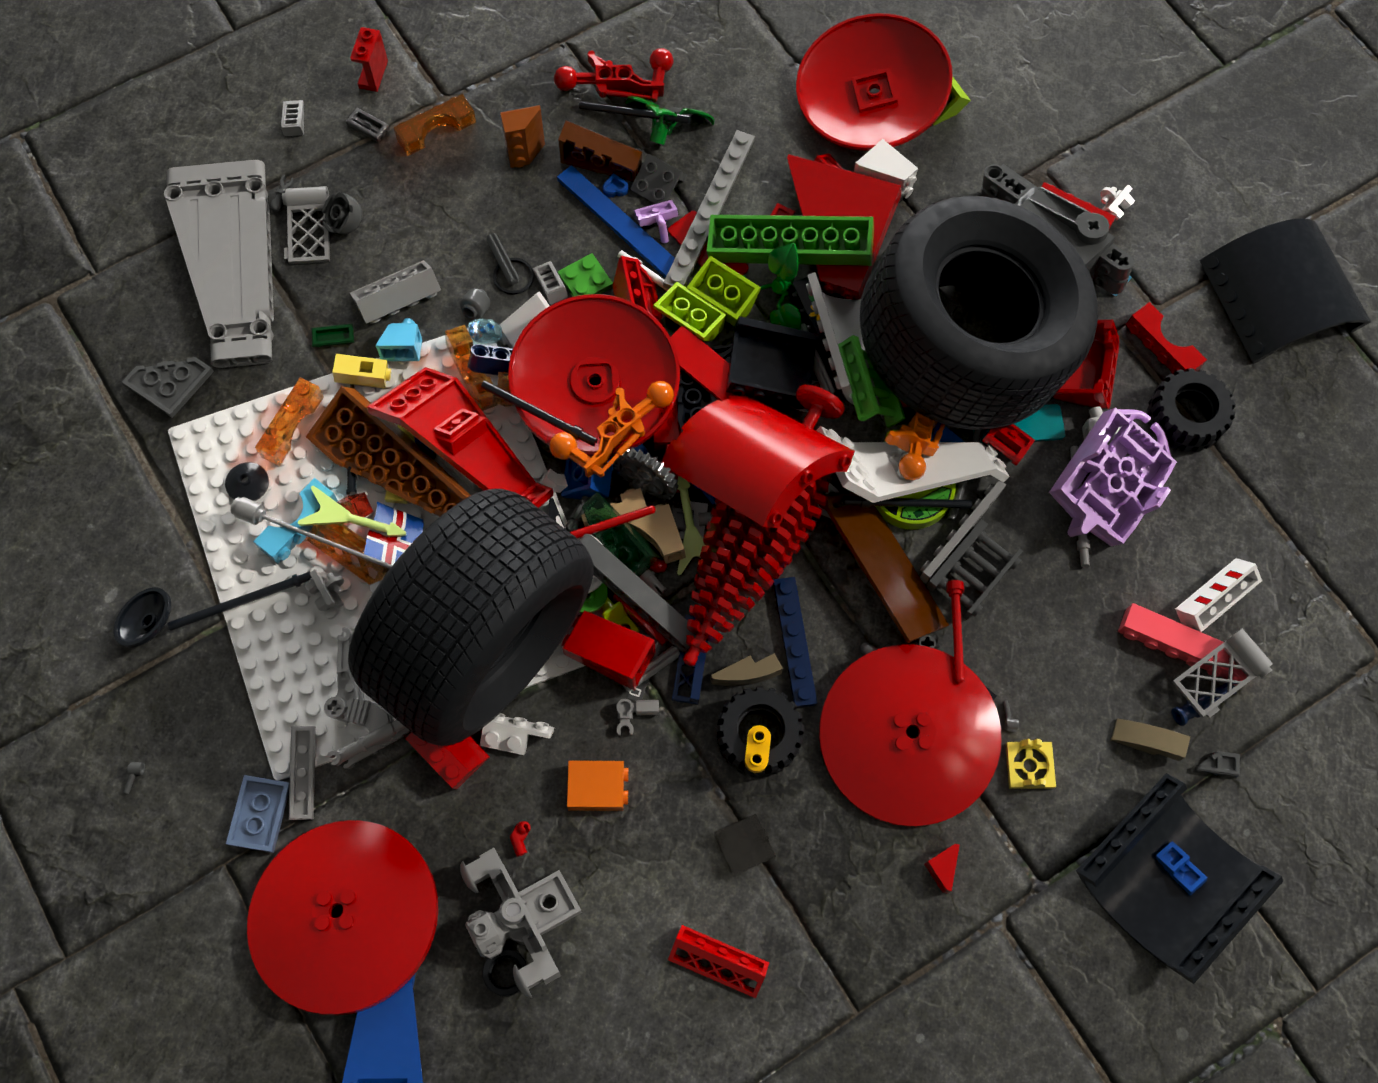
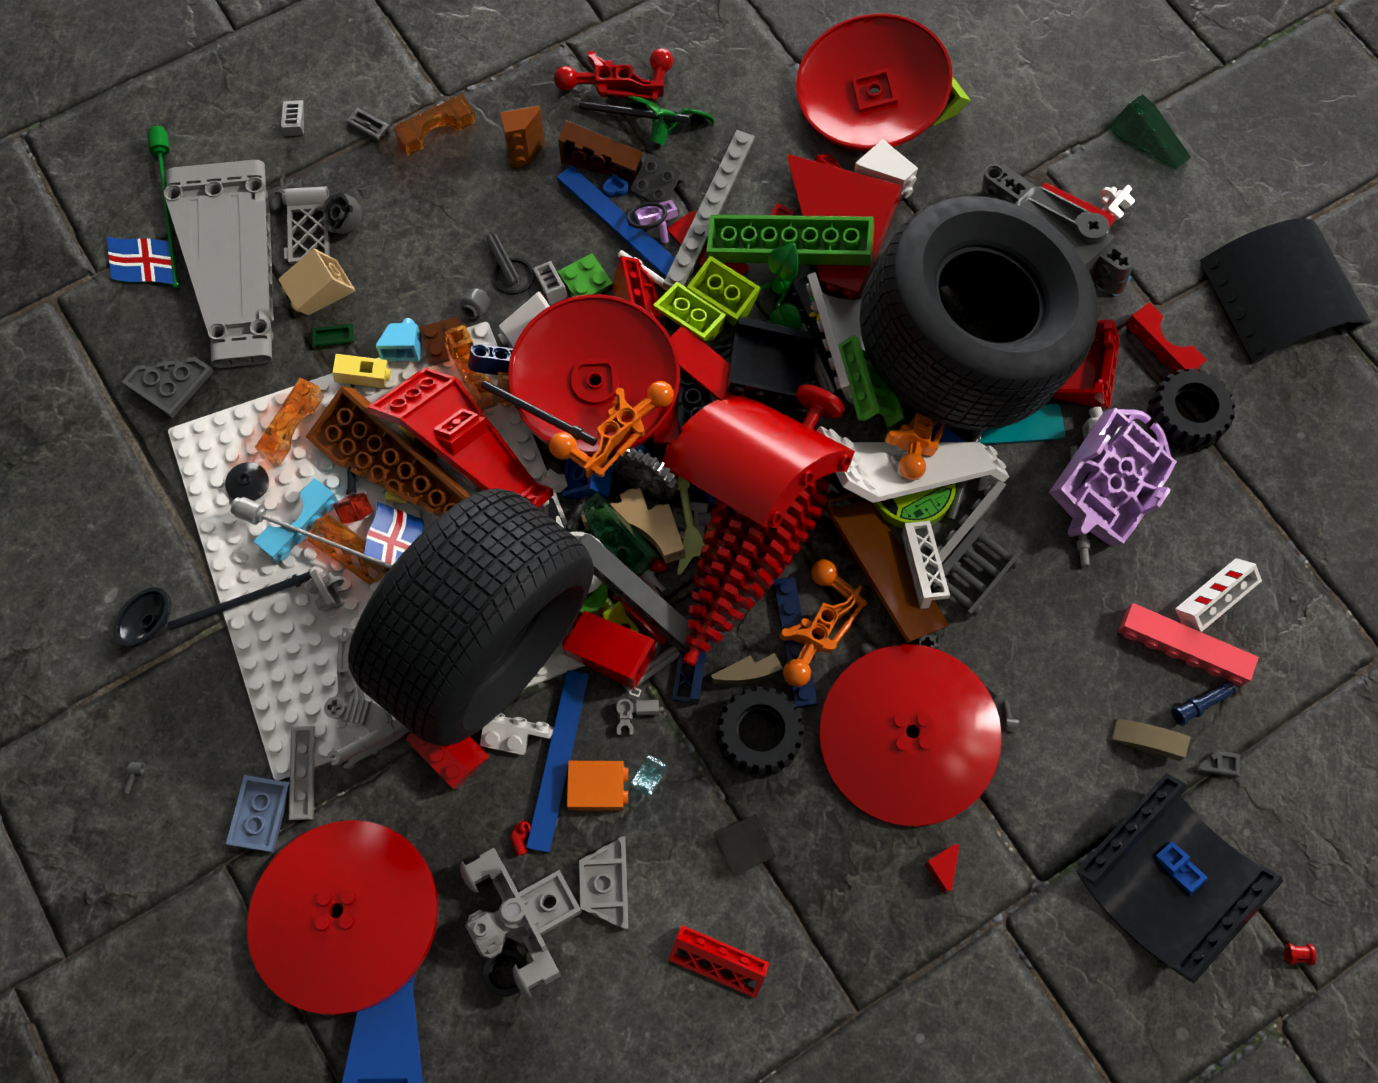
(146, 258): none -> flag
(315, 282): none -> tan slope
(334, 513): yellowish green piece -> none
(371, 53): red panel -> none
(395, 292): light grey slope -> none
(434, 339): none -> reddish brown plate
(485, 331): clear light blue rock -> none
(557, 762): none -> blue tile
(605, 883): none -> light grey wing
(614, 521): red piece -> none
(645, 205): none -> black piece
(649, 775): none -> clear light blue bracket
(757, 748): yellow plate -> none
(823, 573): none -> orange piece
(909, 502): black bar -> none
(917, 566): none -> white fence
(955, 589): red piece -> none
(1014, 438): red plate -> none
(1046, 749): light yellow piece -> none
(1146, 128): none -> clear green wedge
(1242, 652): light grey piece -> none
(1300, 954): none -> red bush

